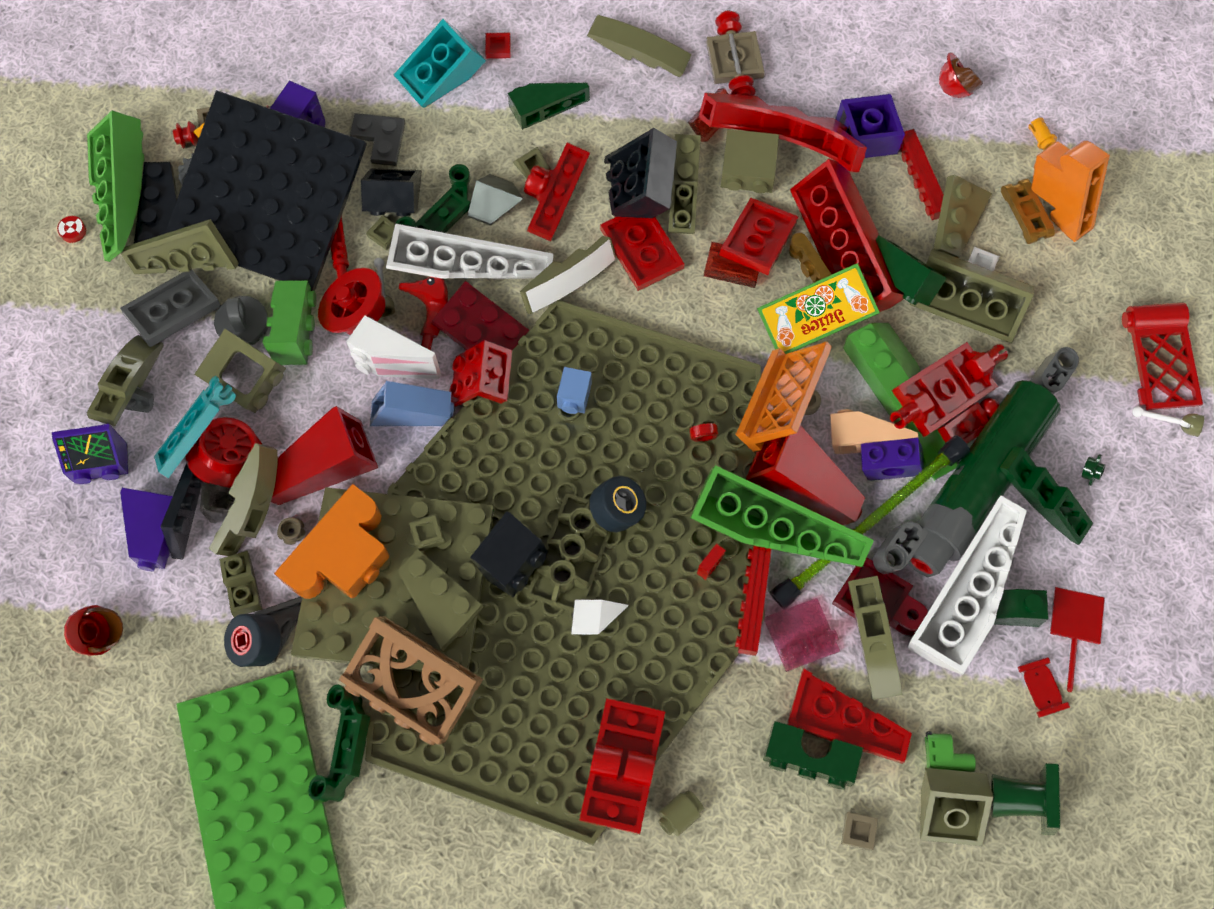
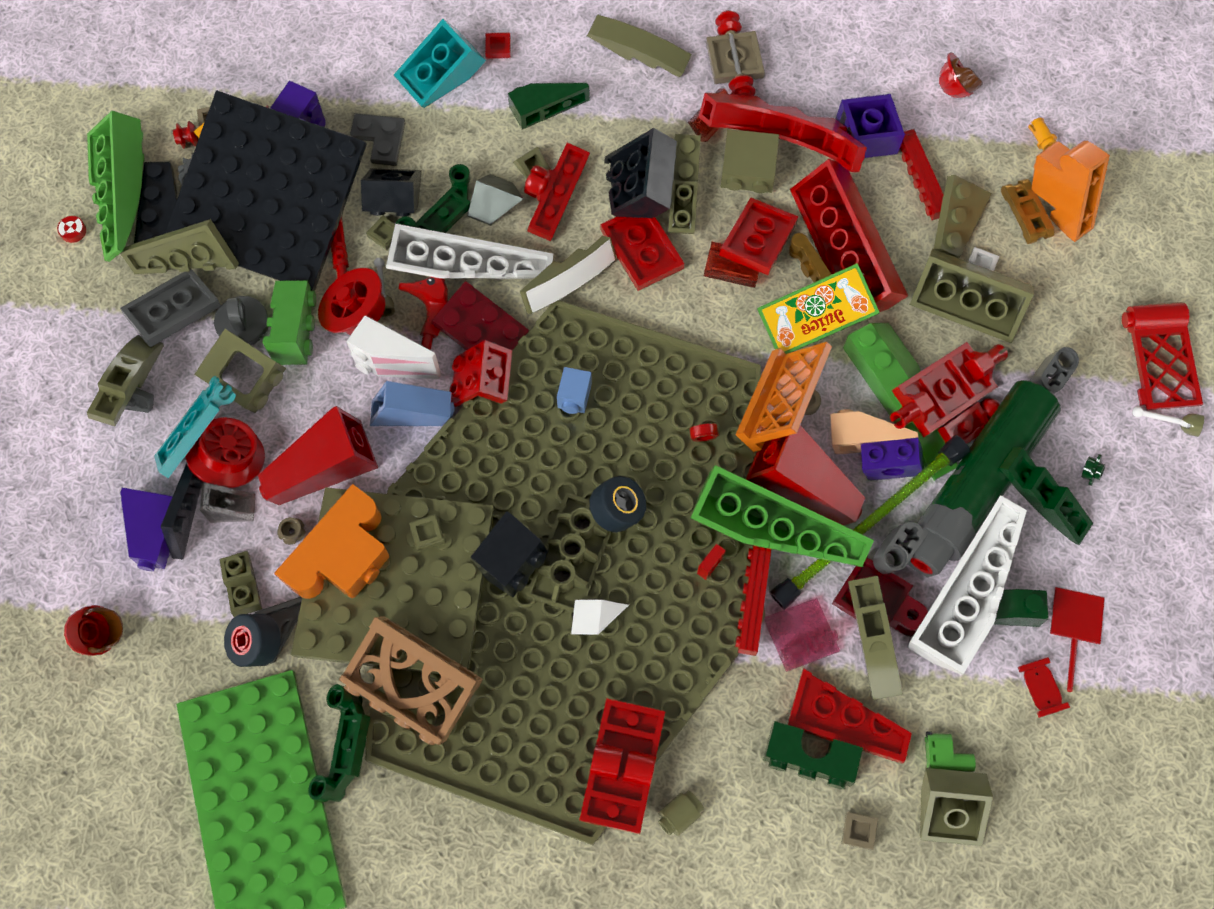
(91, 453): slope -> none
(252, 495): olive slope -> none
(439, 598): olive wing -> none
(910, 274): dark green slope -> none
(1029, 798): dark green plant -> none

